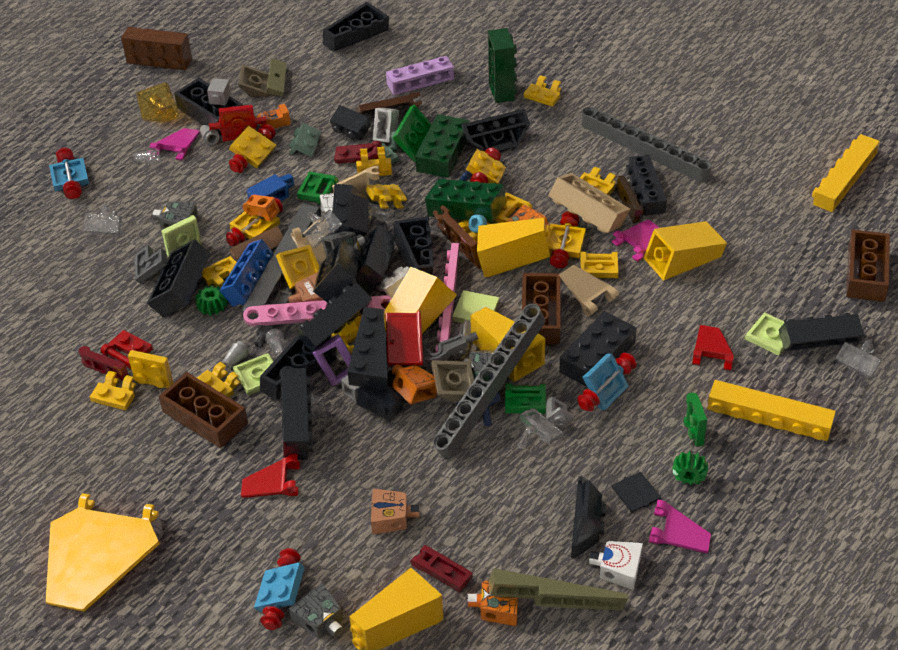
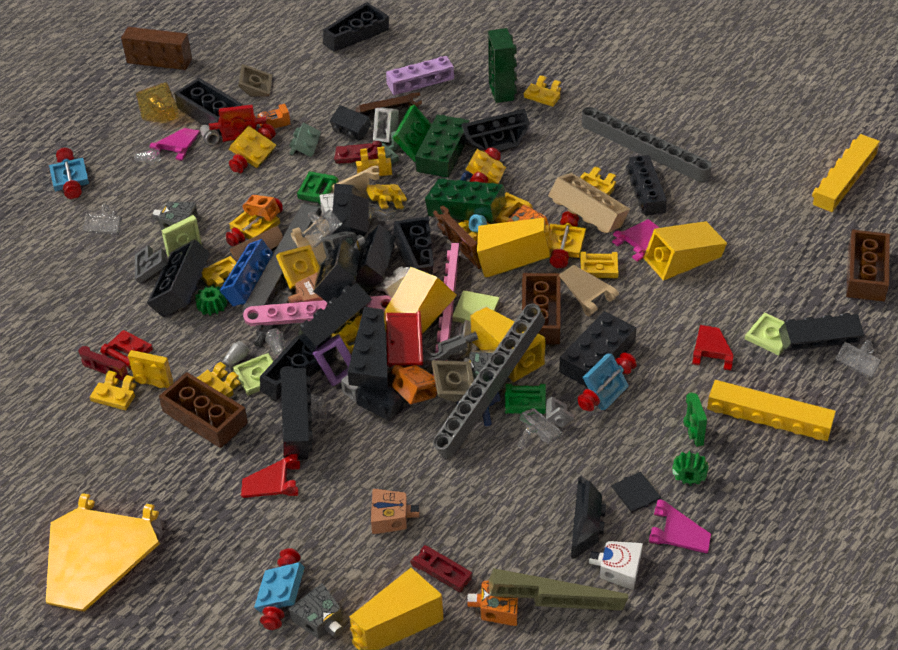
(219, 91): light grey brick -> none
(273, 187): blue hinge -> none
(276, 77): olive tile -> none
(629, 199): dark brown tile -> none

